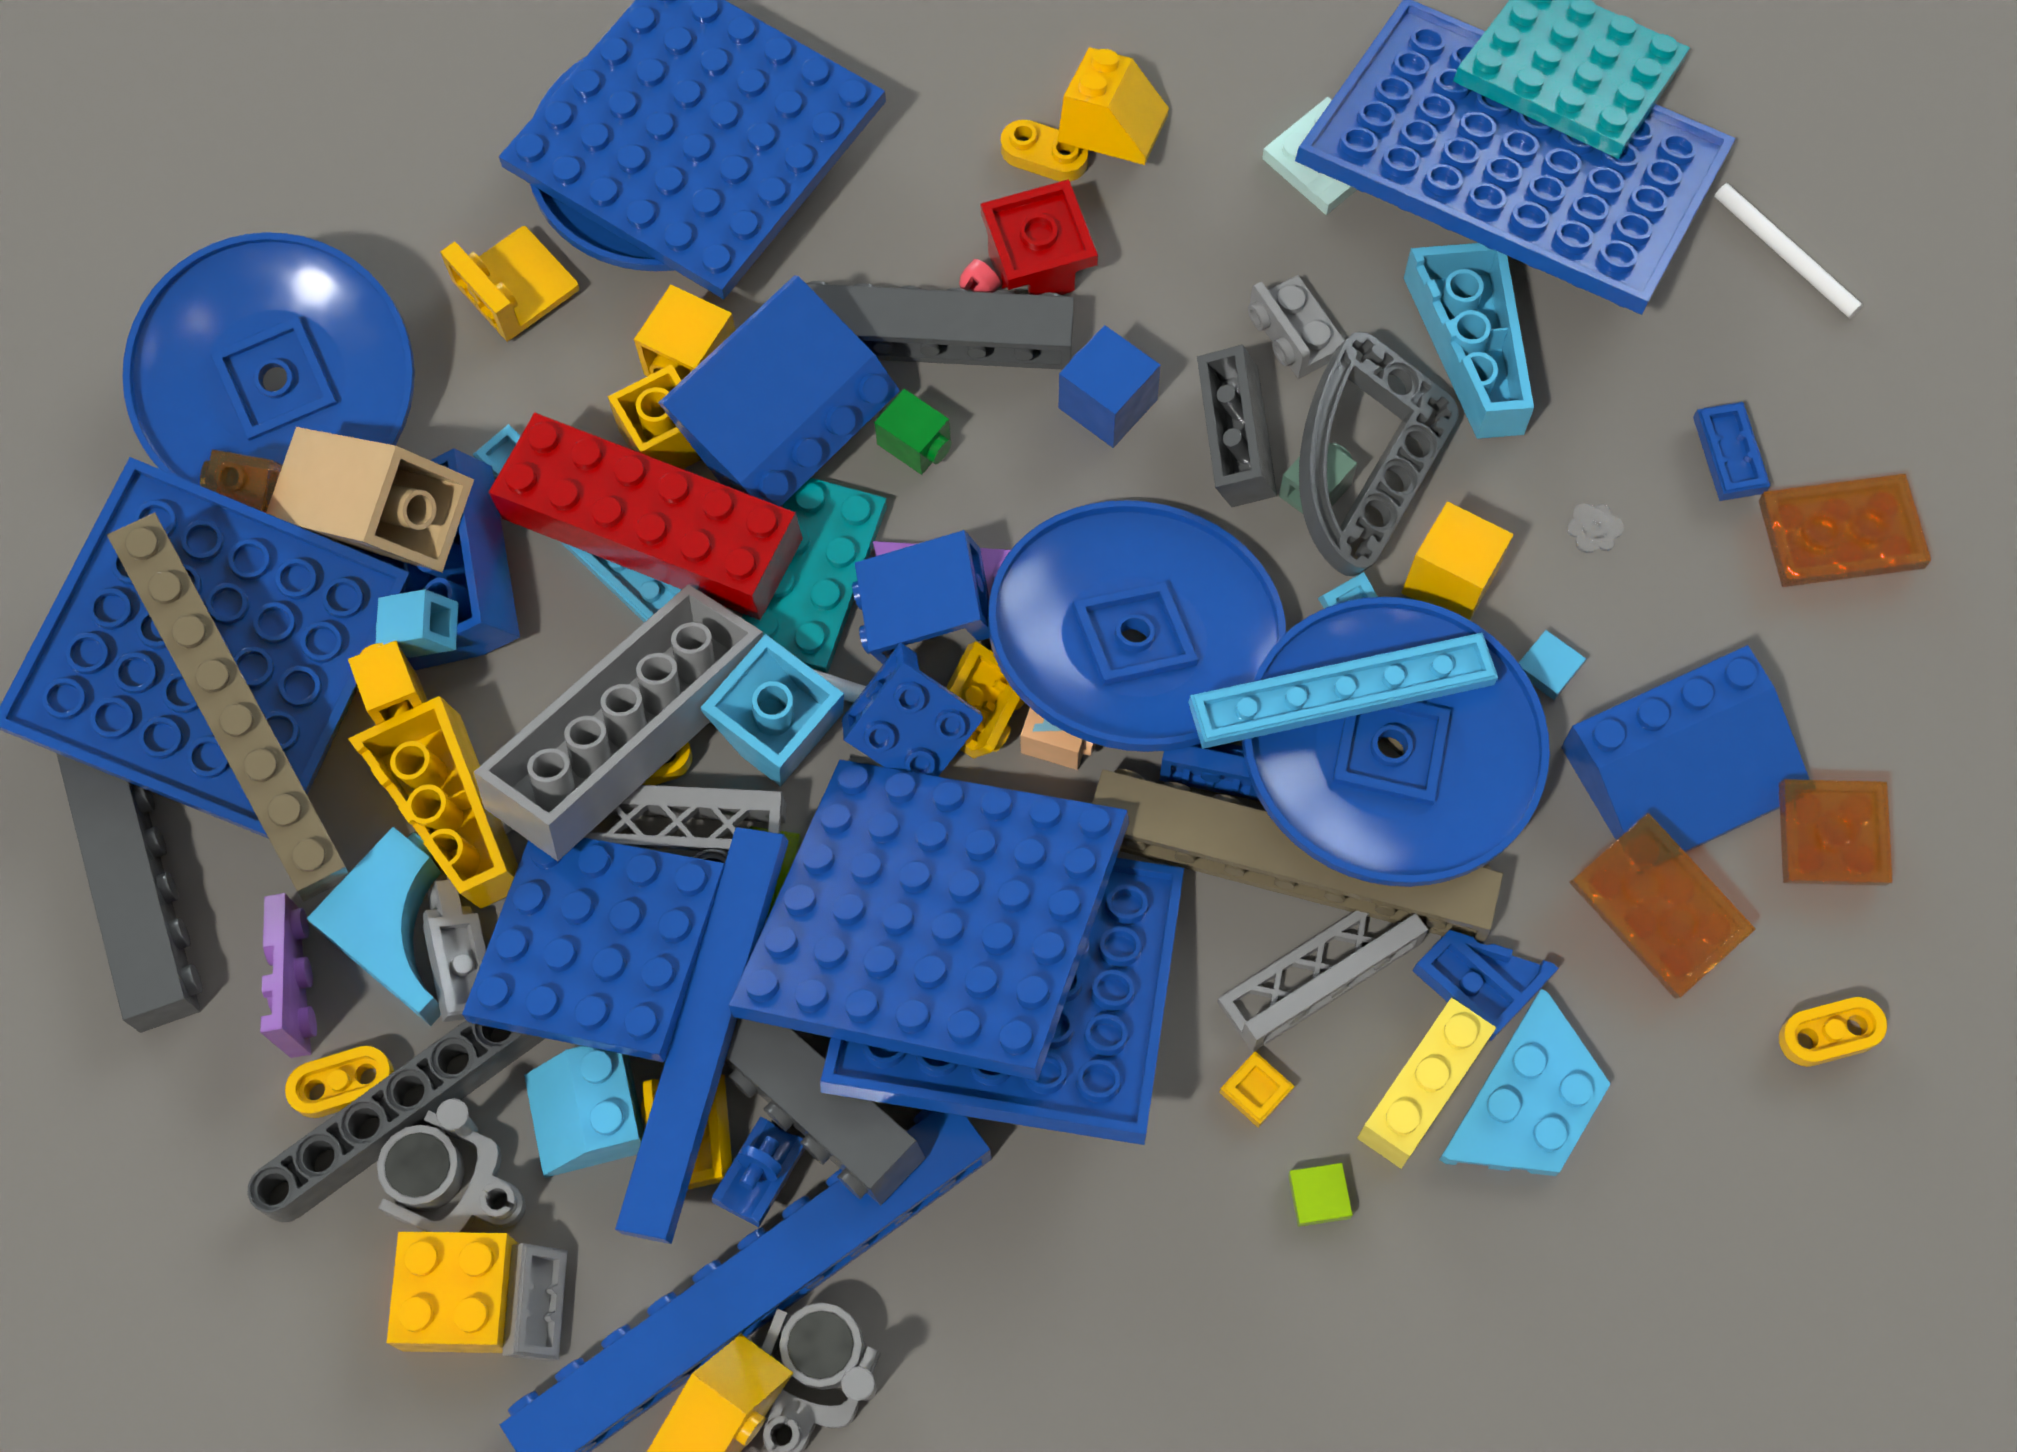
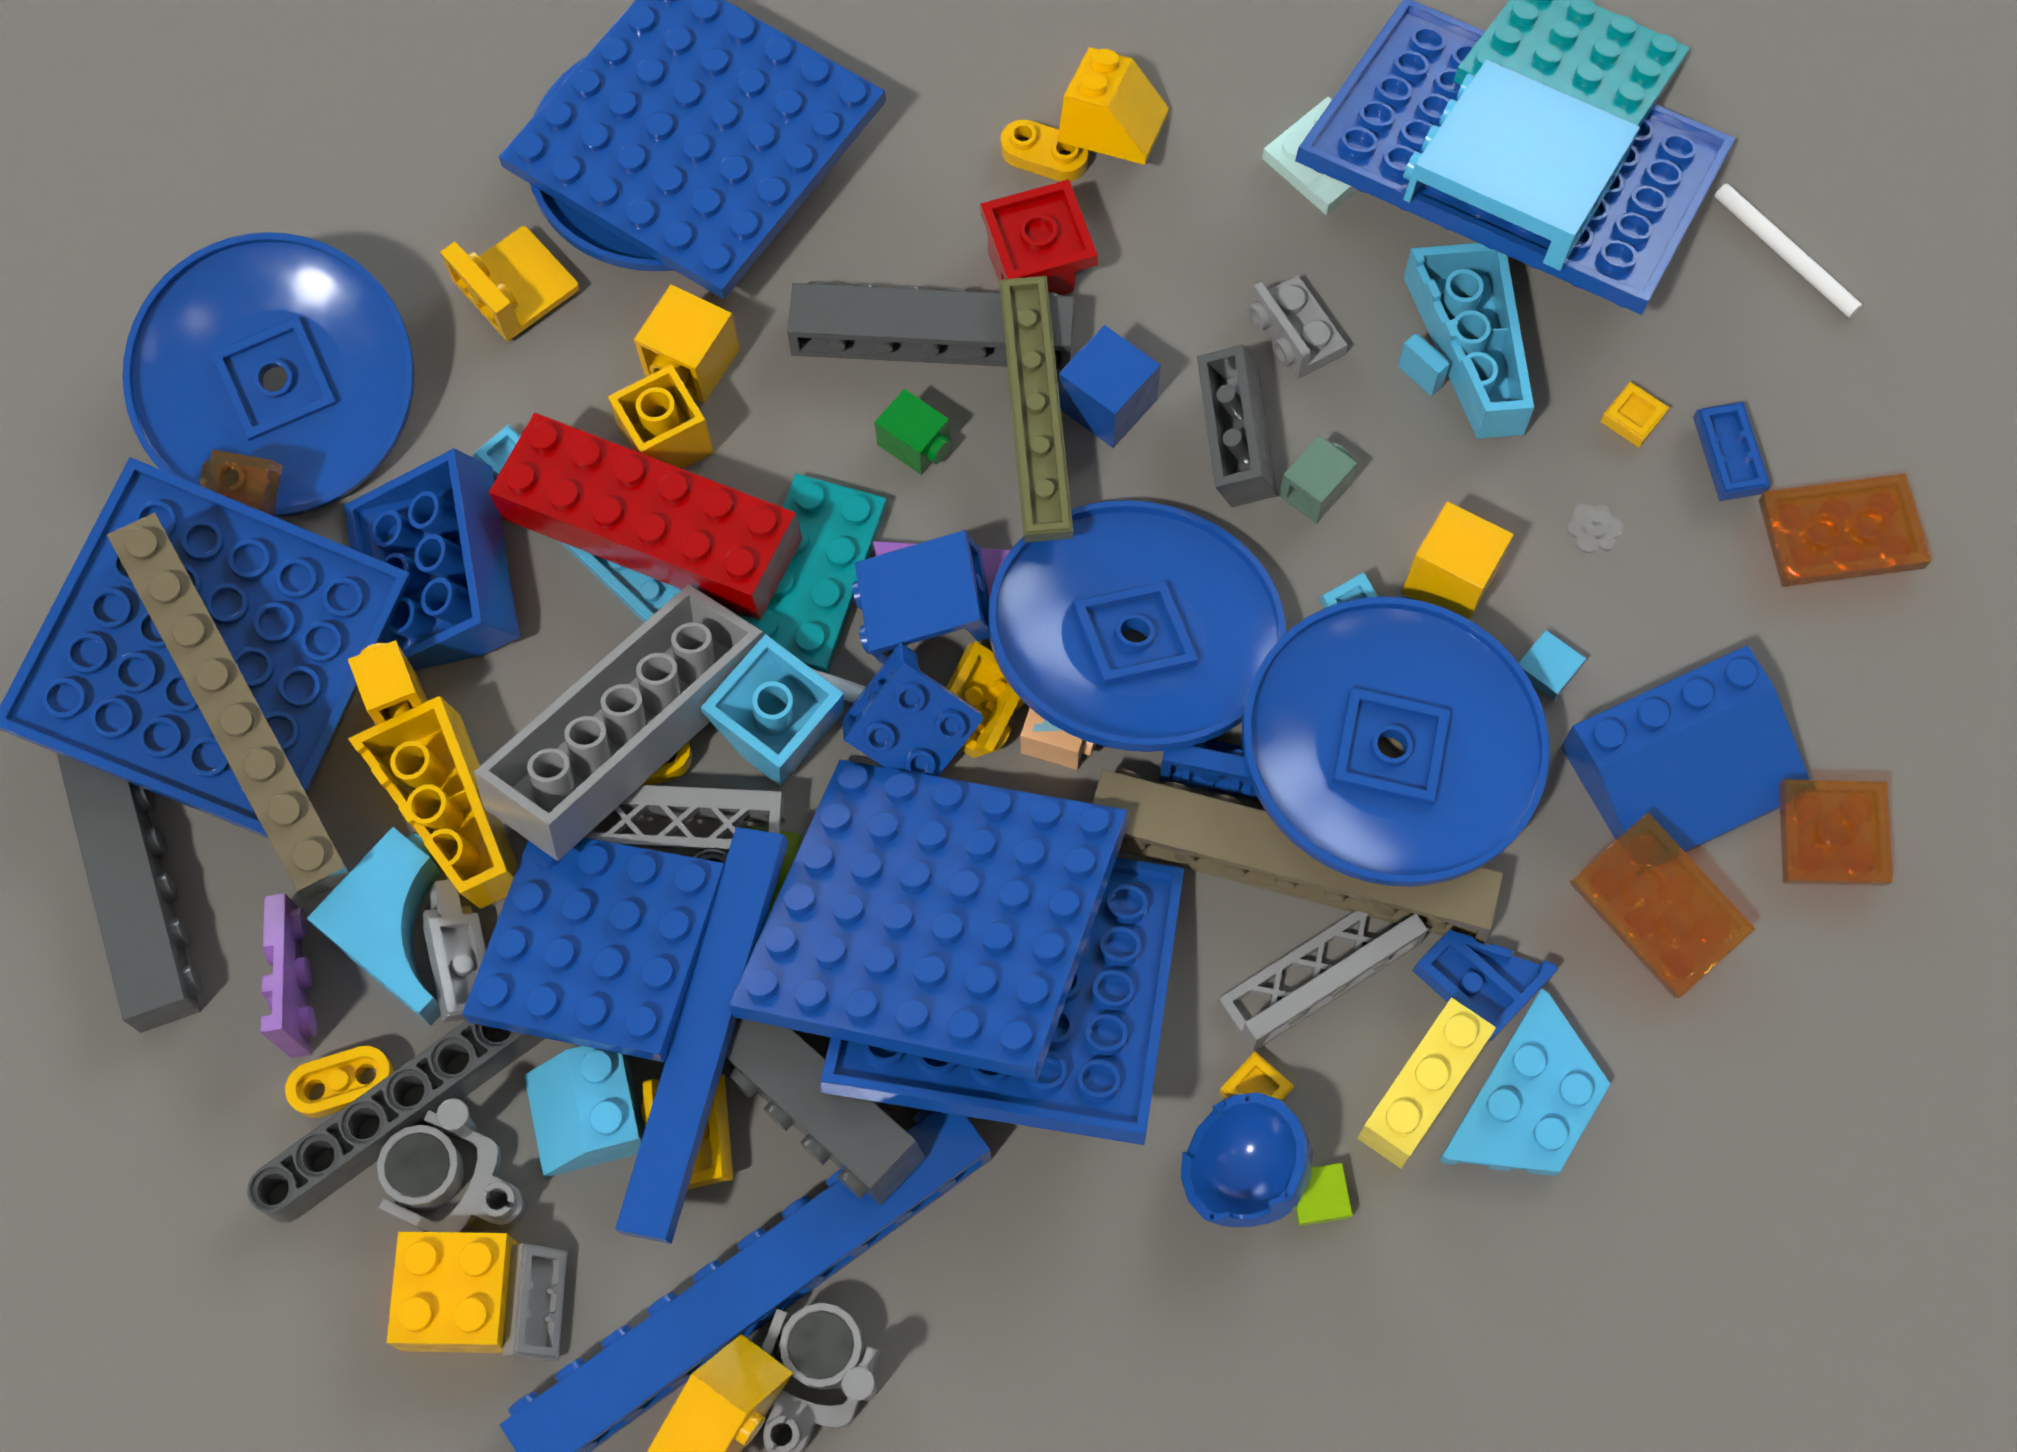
(371, 497): tan slope -> none
(418, 622): medium azure brick -> none
(758, 1172): blue hips -> none
(779, 395): blue slope -> none
(979, 278): coral hinge -> none
(1035, 410): none -> olive tile
(1247, 1162): none -> blue cylinder
(1342, 690): medium azure tile -> none
(1413, 410): dark grey beam -> none
(1423, 364): none -> medium azure tile
(1524, 155): none -> medium azure panel
(1634, 414): none -> yellow tile
(1829, 1031): yellow plate -> none

